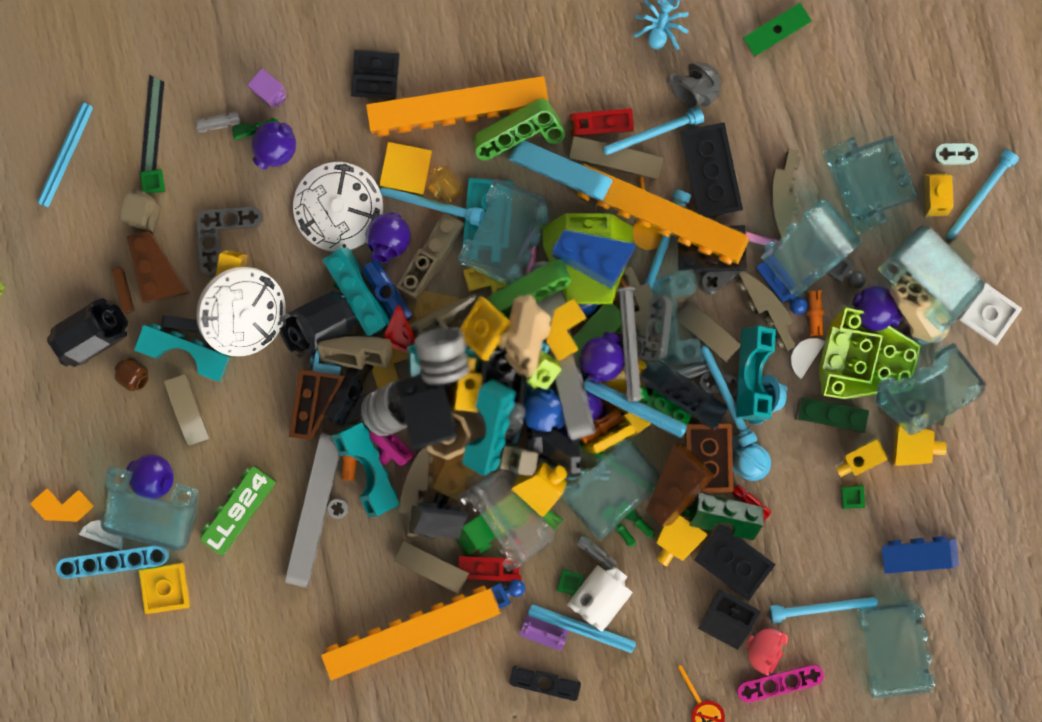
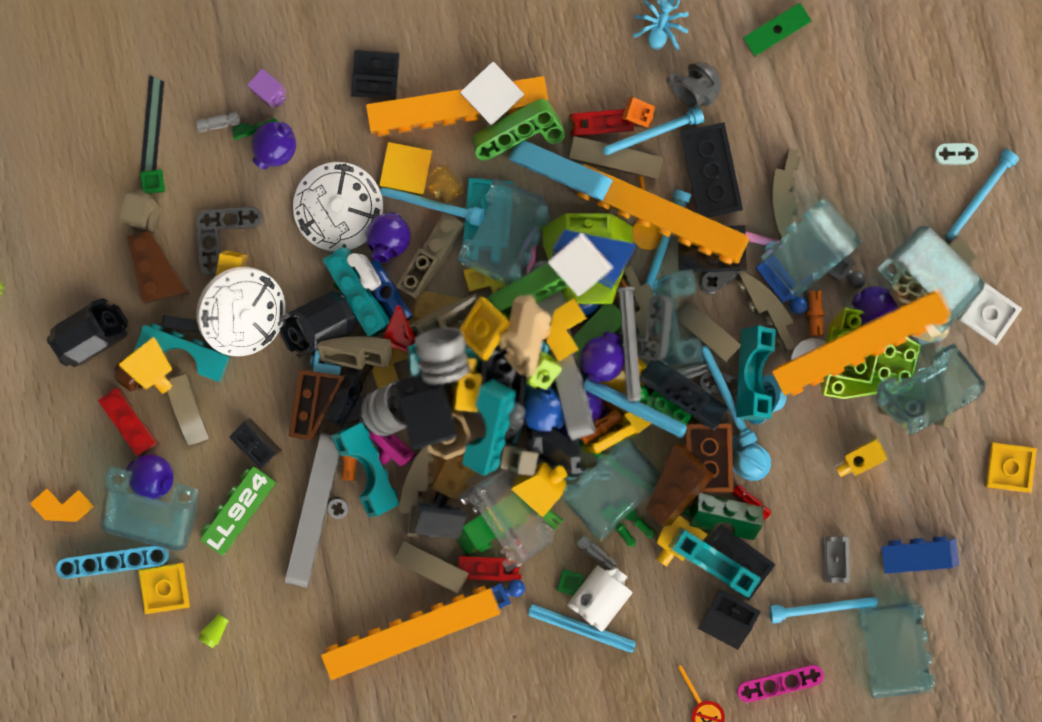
(65, 154): medium azure axle -> none
(94, 531): white tile -> none
(123, 290): reddish brown tile -> none
(127, 422): none -> red arch
(148, 366): none -> yellow torso
(213, 631): none -> lime cone
(255, 443): none -> black hinge
(369, 277): none -> white plate
(492, 93): none -> white tile
(529, 680): black piece -> none
(543, 633): medium lavender hinge -> none
(580, 264): none -> white tile
(638, 112): none -> orange bracket
(714, 562): none -> teal arch
(765, 649): coral cylinder -> none
(832, 414): dark green arch -> none
(836, 559): none -> light grey hinge
(852, 497): green tile -> none
(861, 342): none -> light orange brick
(870, 180): clear light blue windscreen -> none
(916, 447): yellow torso -> none
(938, 194): yellow torso -> none
(1010, 467): none -> yellow tile

